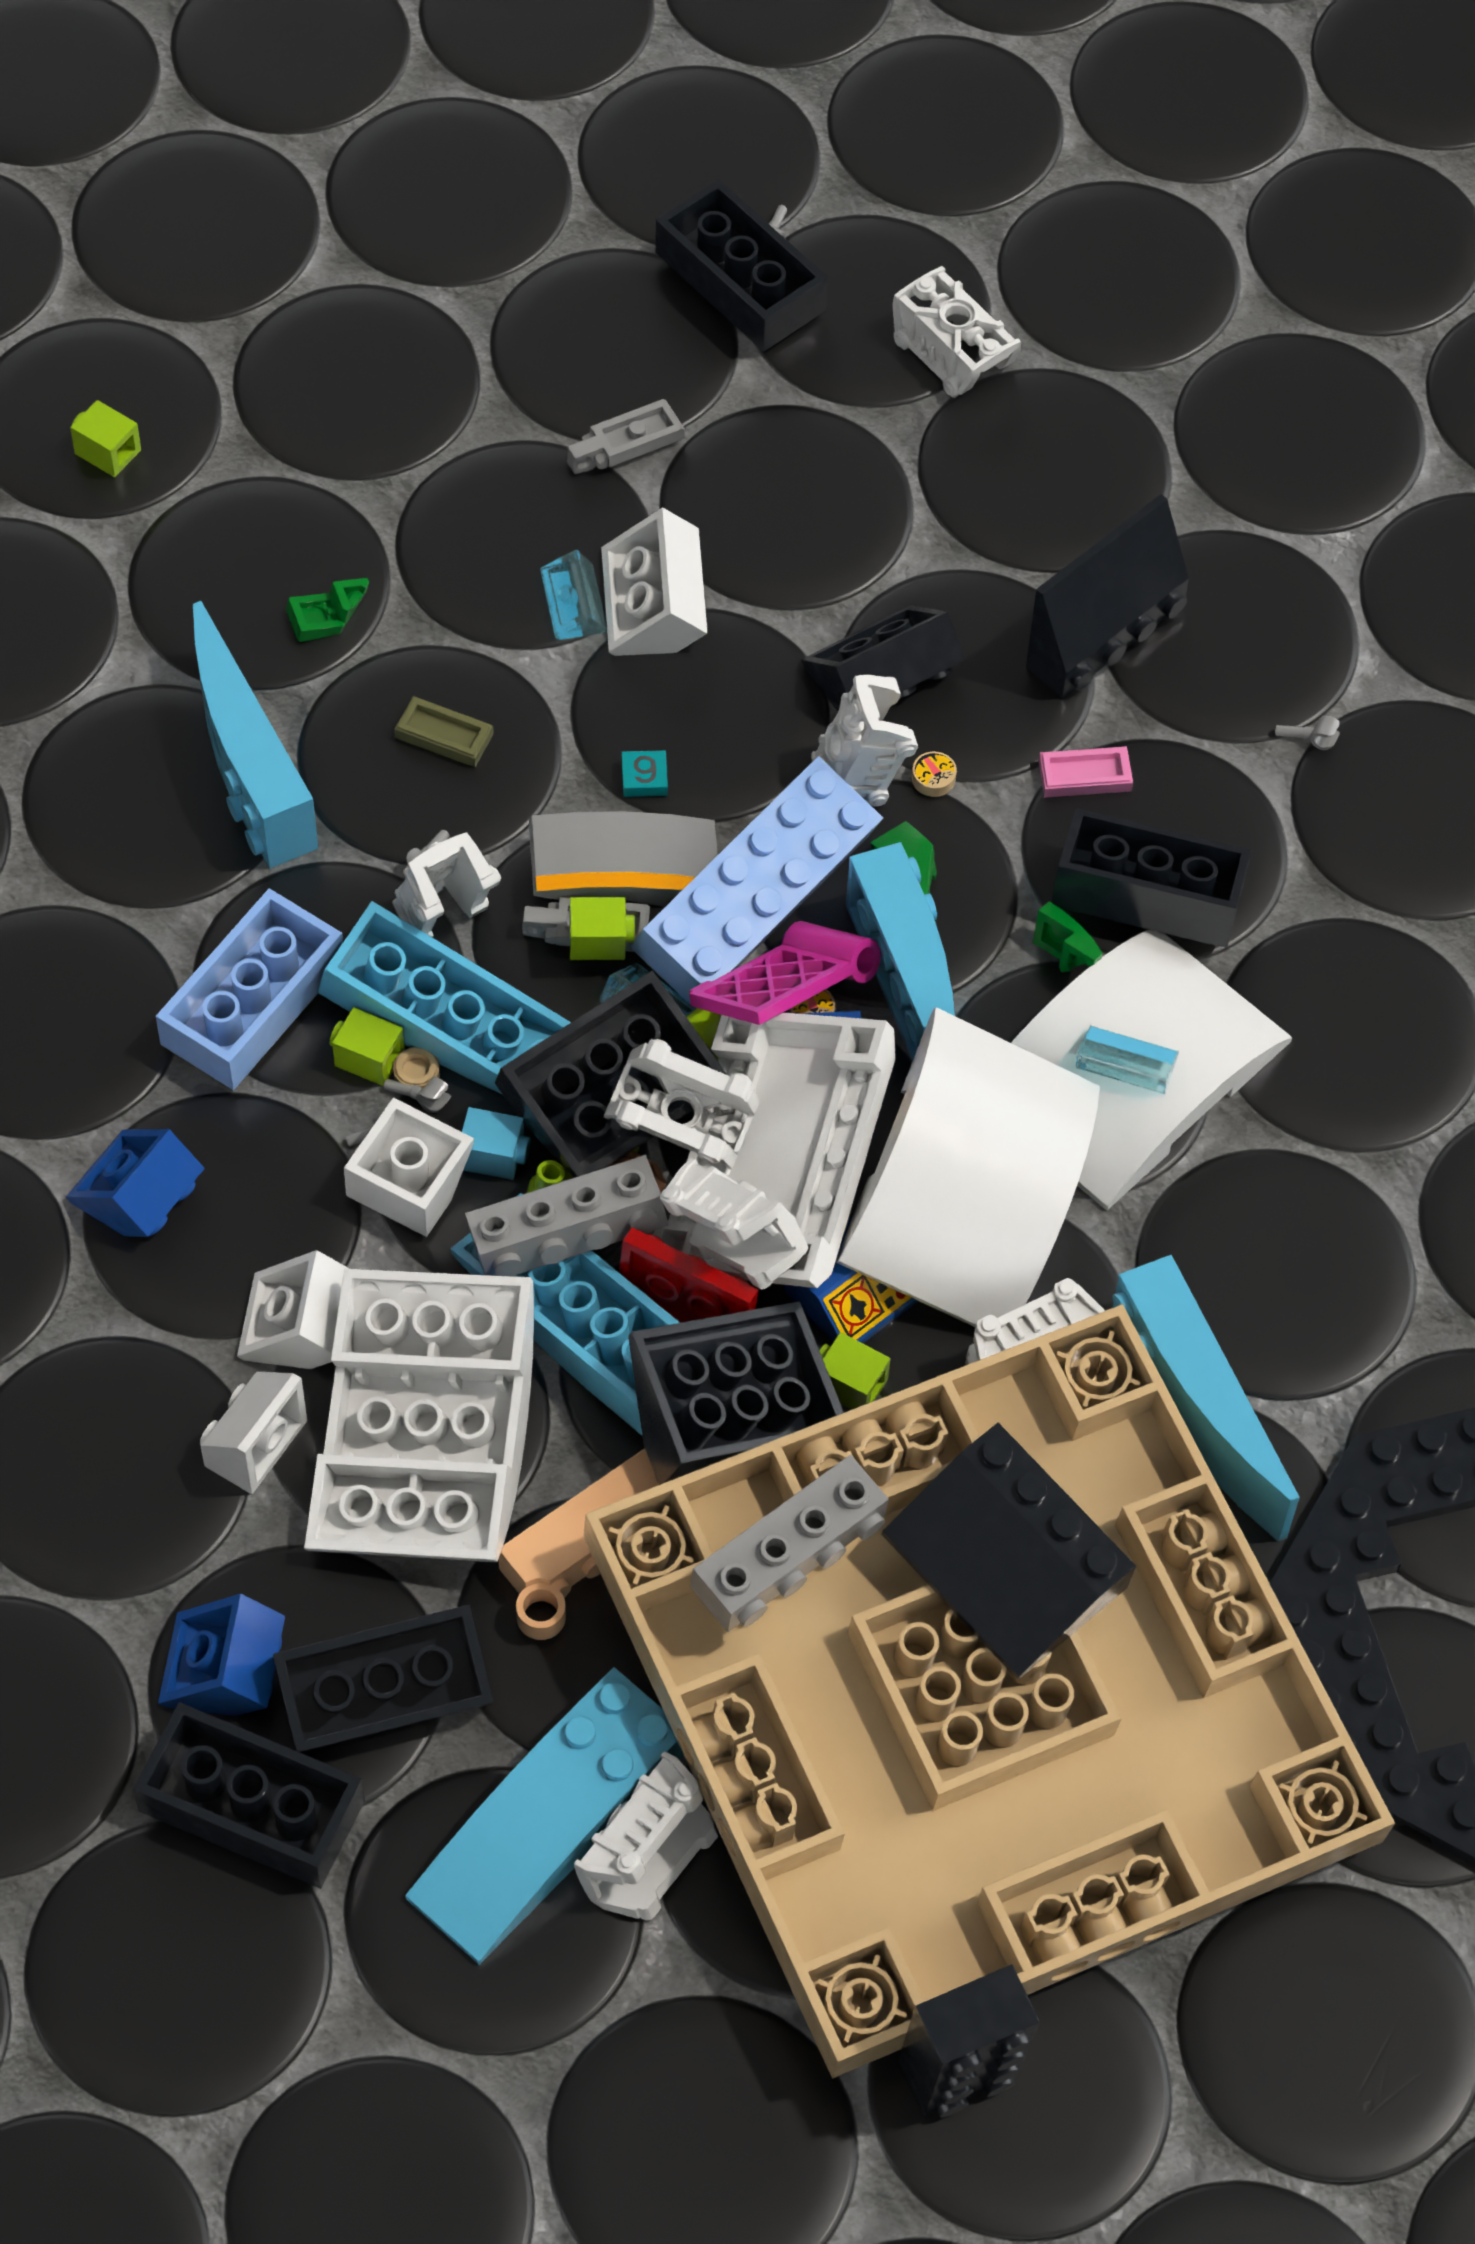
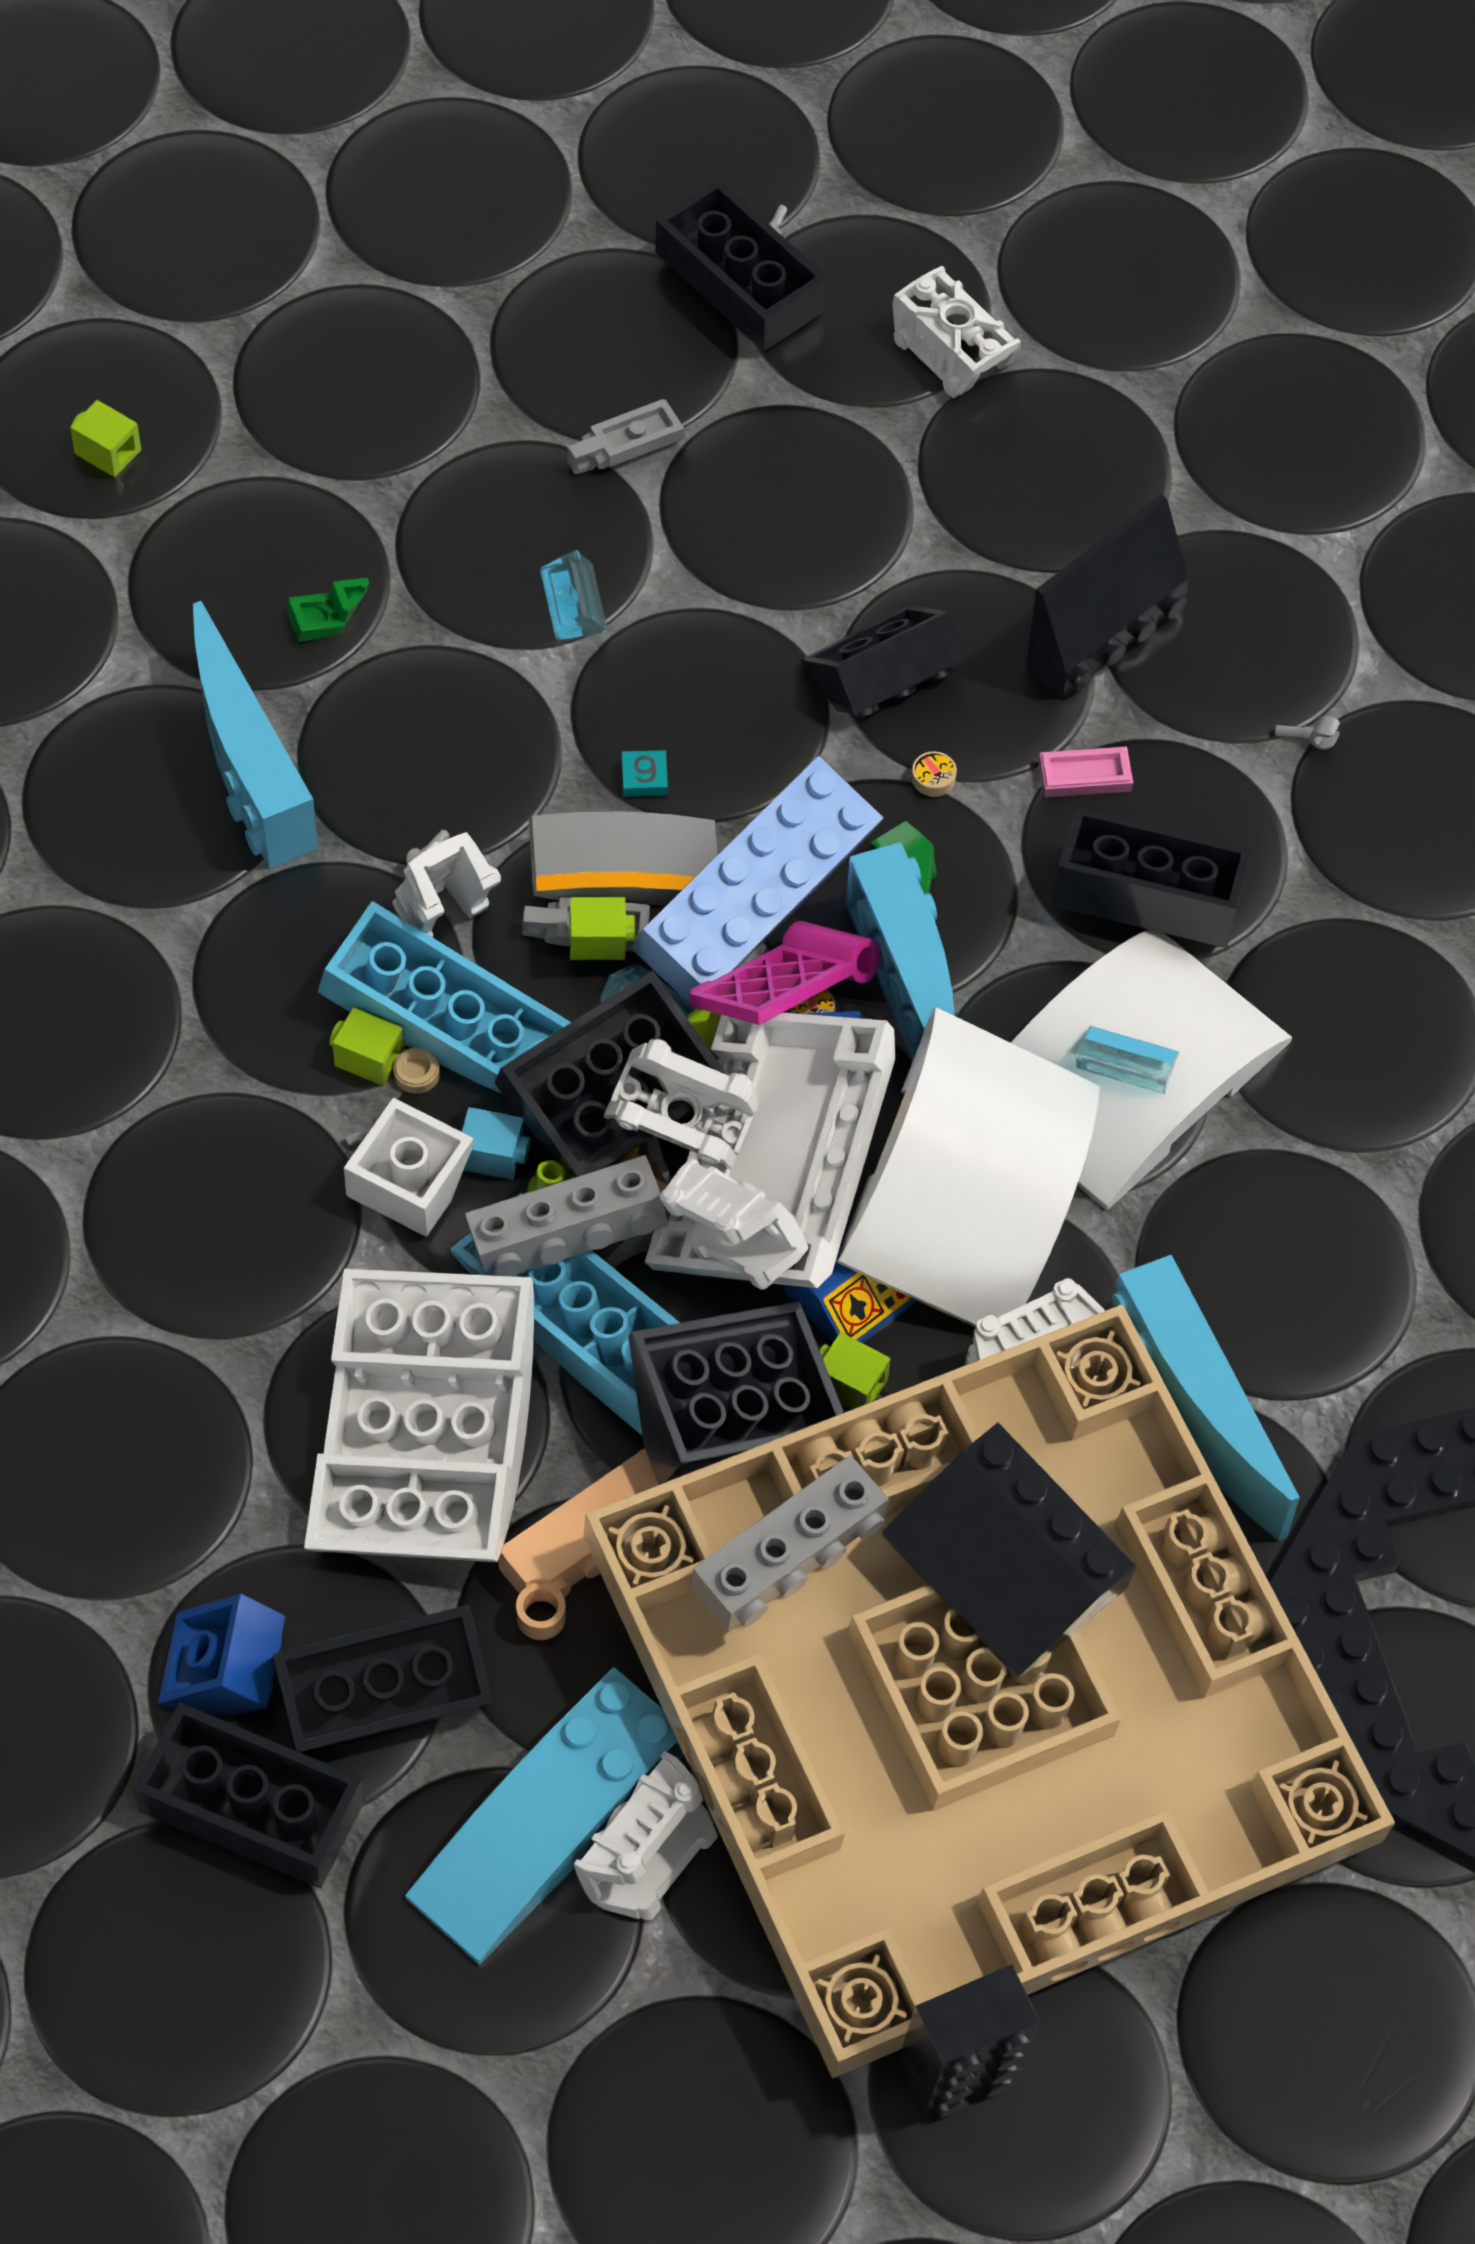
(137, 1181): blue slope -> none
(249, 989): light blue brick -> none
(255, 1428): white slope -> none
(293, 1312): white slope -> none
(430, 1097): light grey hand -> none
(444, 731): olive tile -> none
(654, 587): white slope -> none
(682, 1282): red plate -> none
(863, 745): white piece -> none
(1064, 938): green slope -> none

